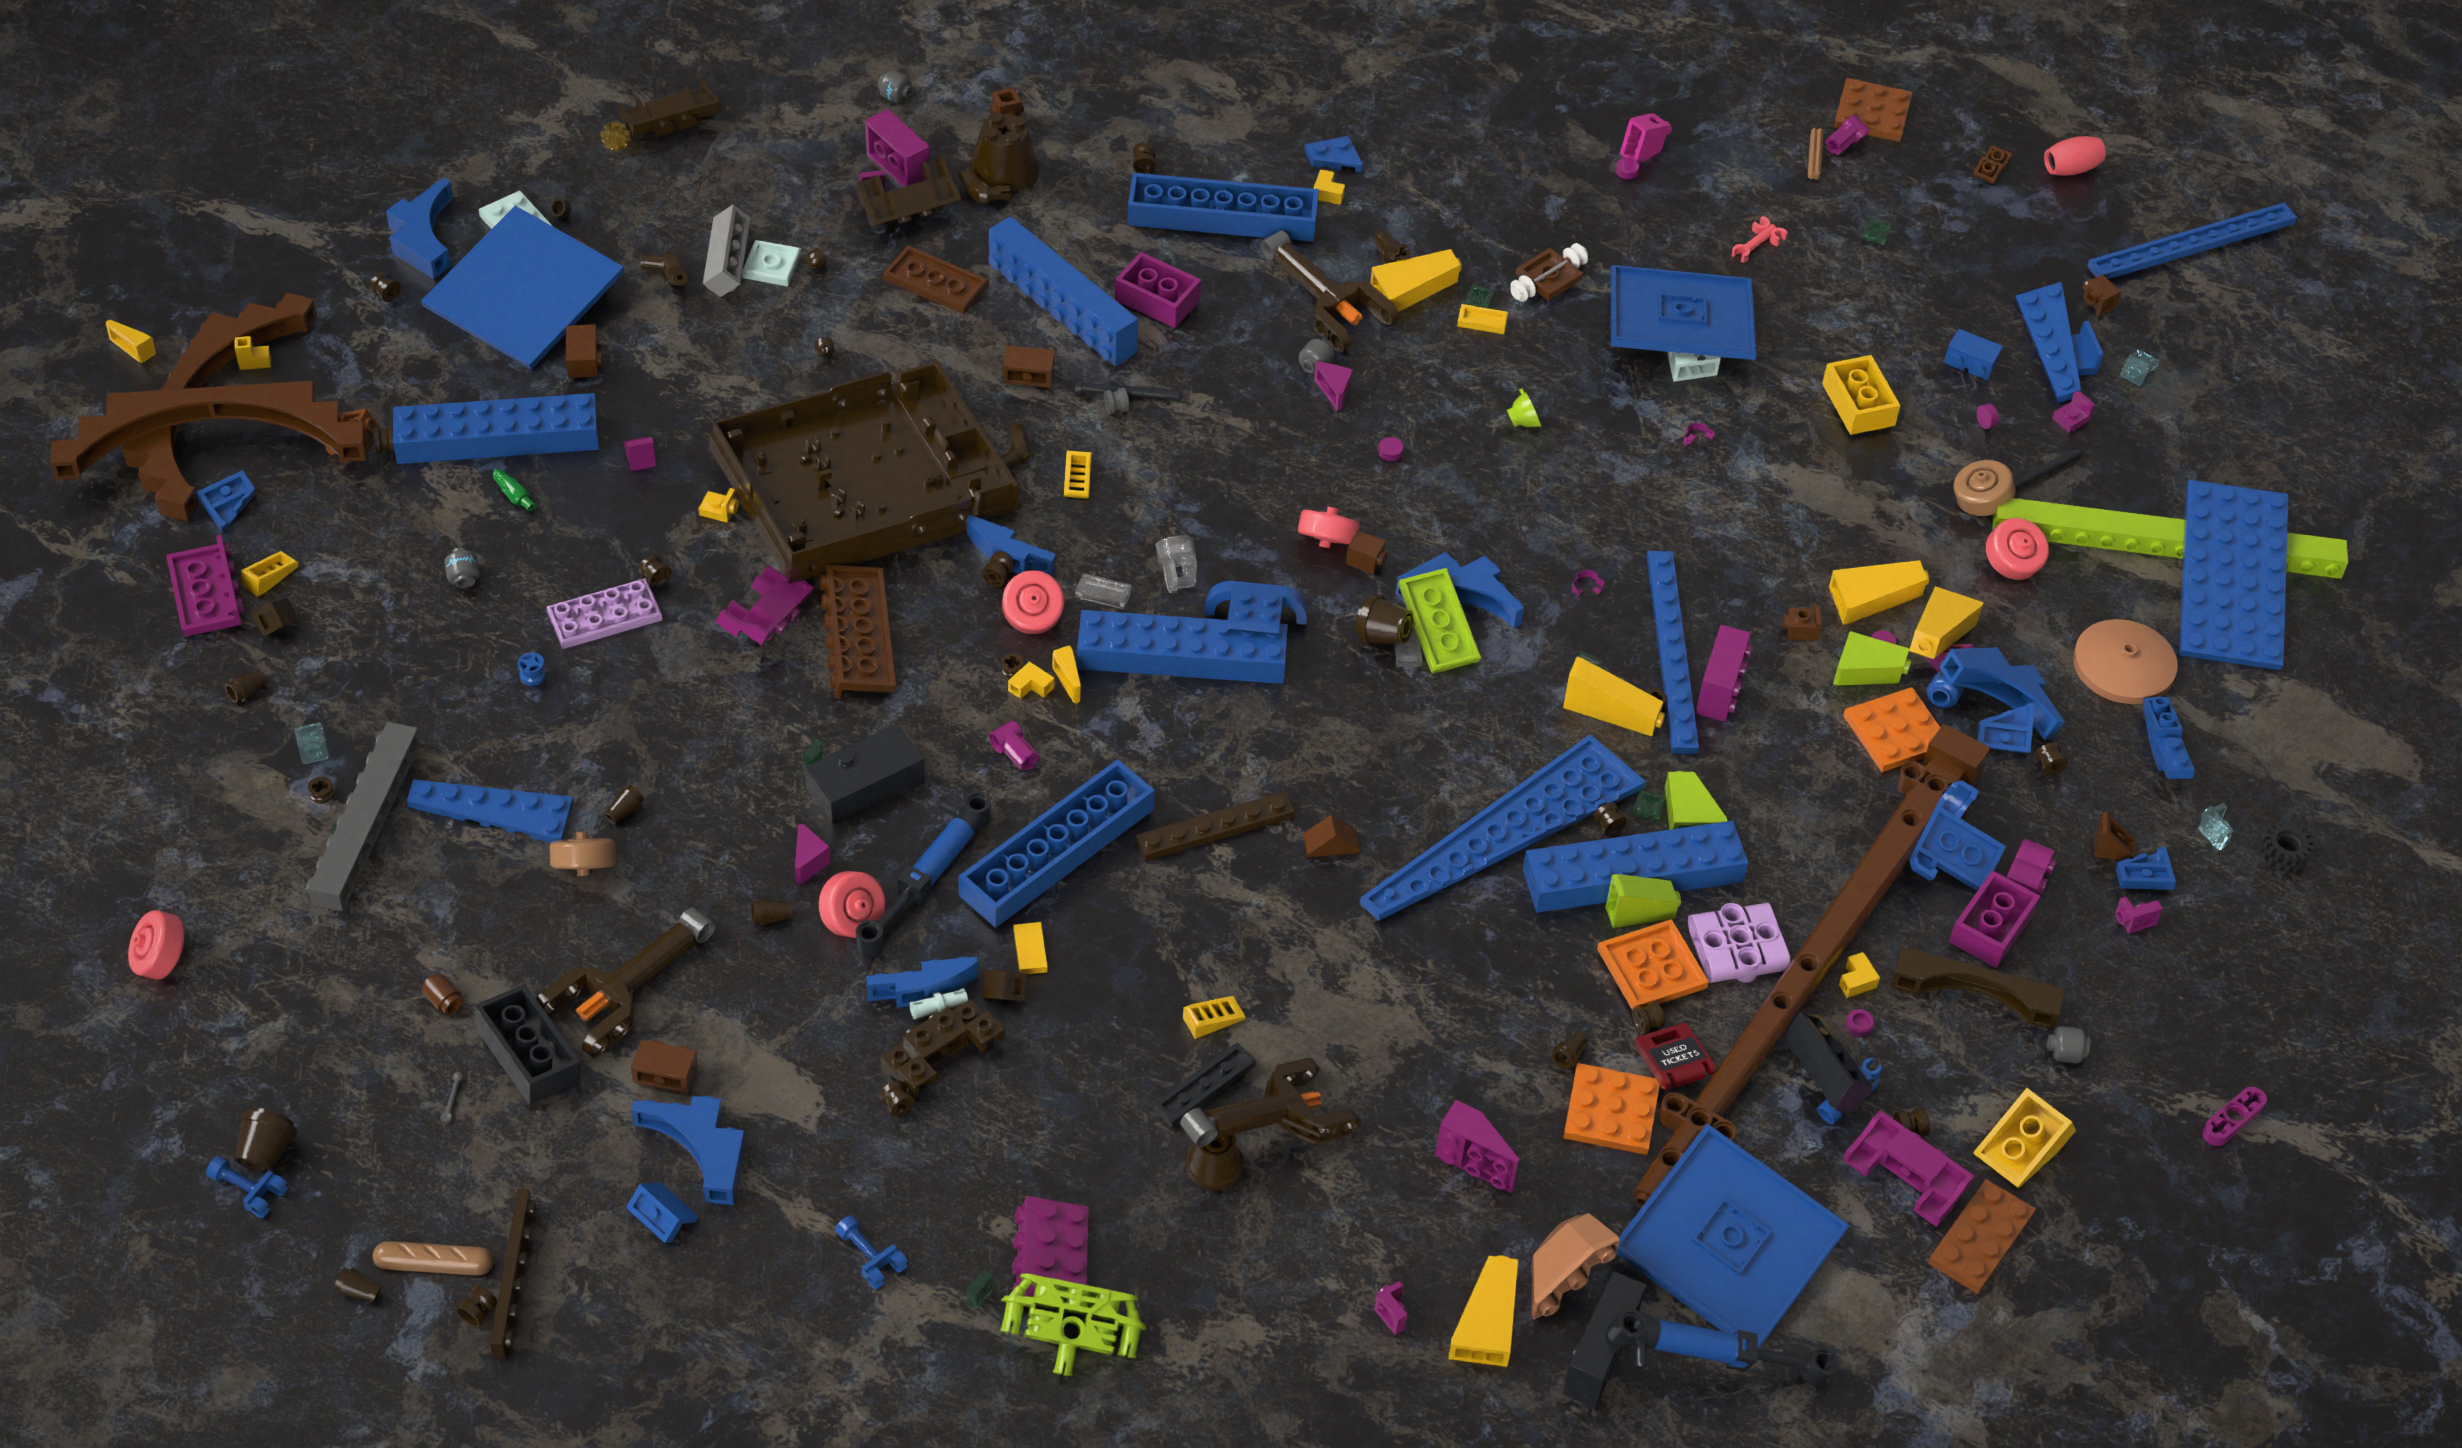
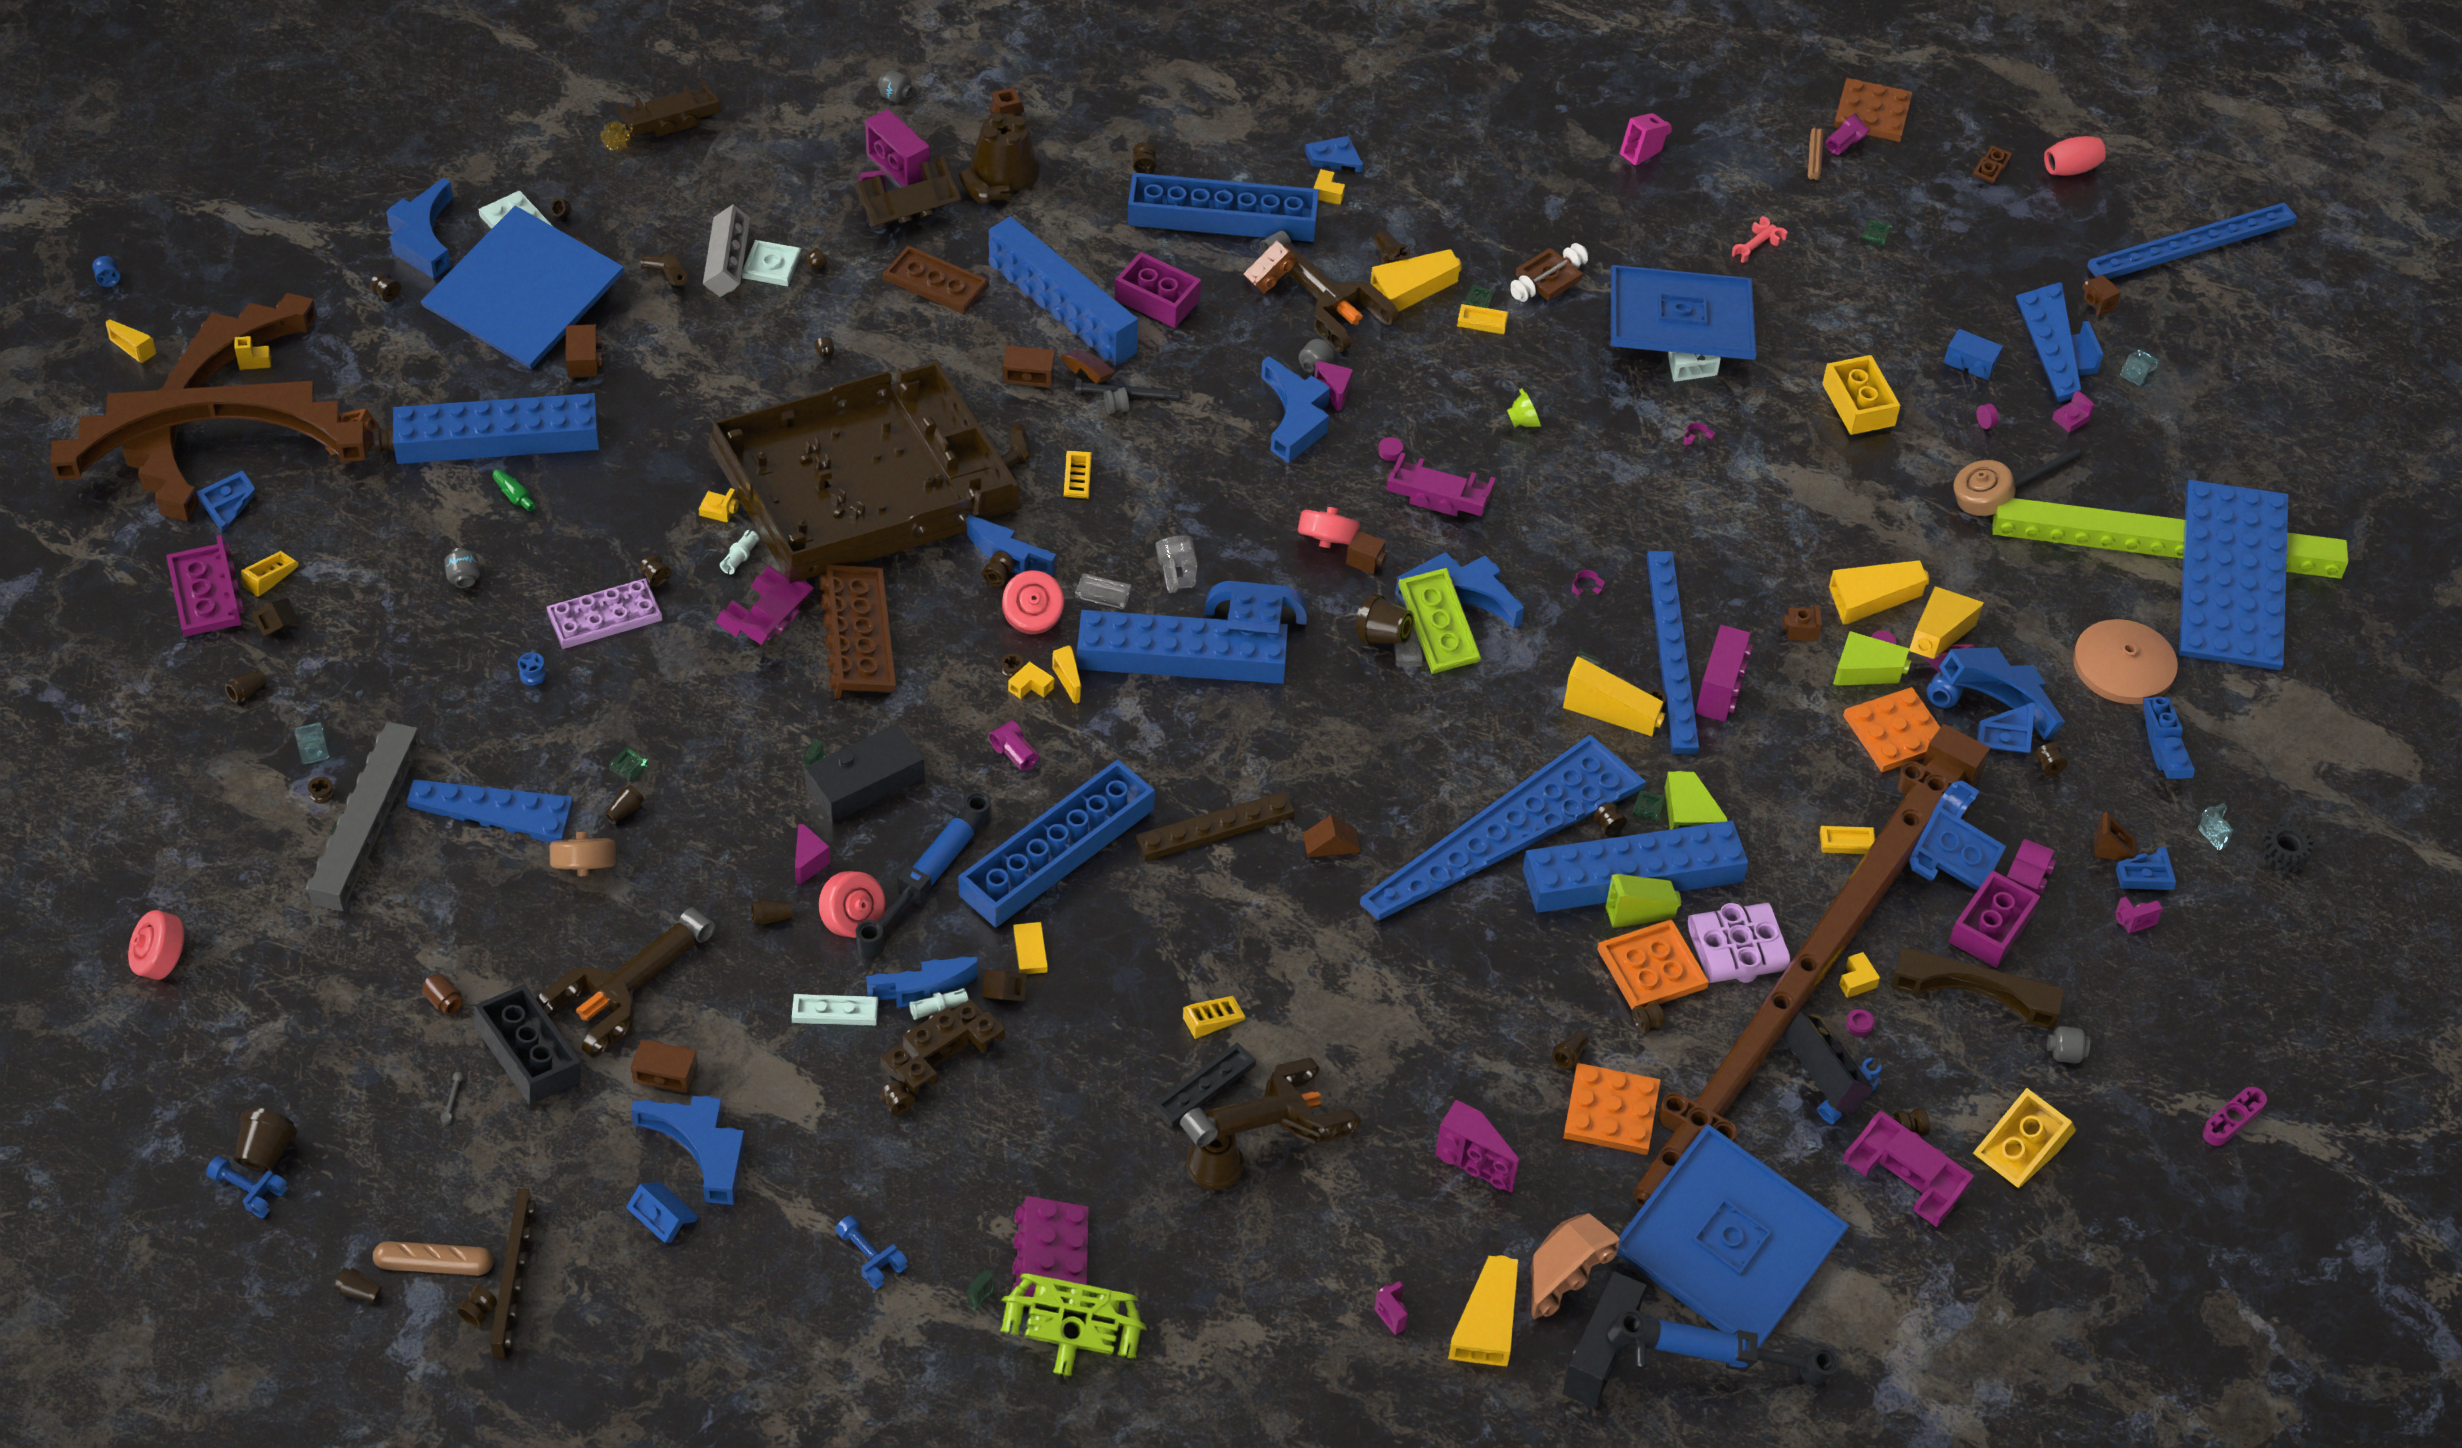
(106, 271): none -> blue wheel
(628, 764): none -> clear green tile
(640, 453): magenta slope -> none
(739, 552): none -> light aqua pin
(835, 1009): none -> light aqua tile
(1081, 361): none -> reddish brown slope
(1270, 267): none -> bracket
(1303, 406): none -> blue arch
(1438, 489): none -> magenta bracket
(1627, 168): magenta tile -> none
(1674, 1054): dark red container -> none
(1846, 839): none -> yellow tile
(1981, 1236): dark orange plate -> none
(2017, 548): coral wheel -> none

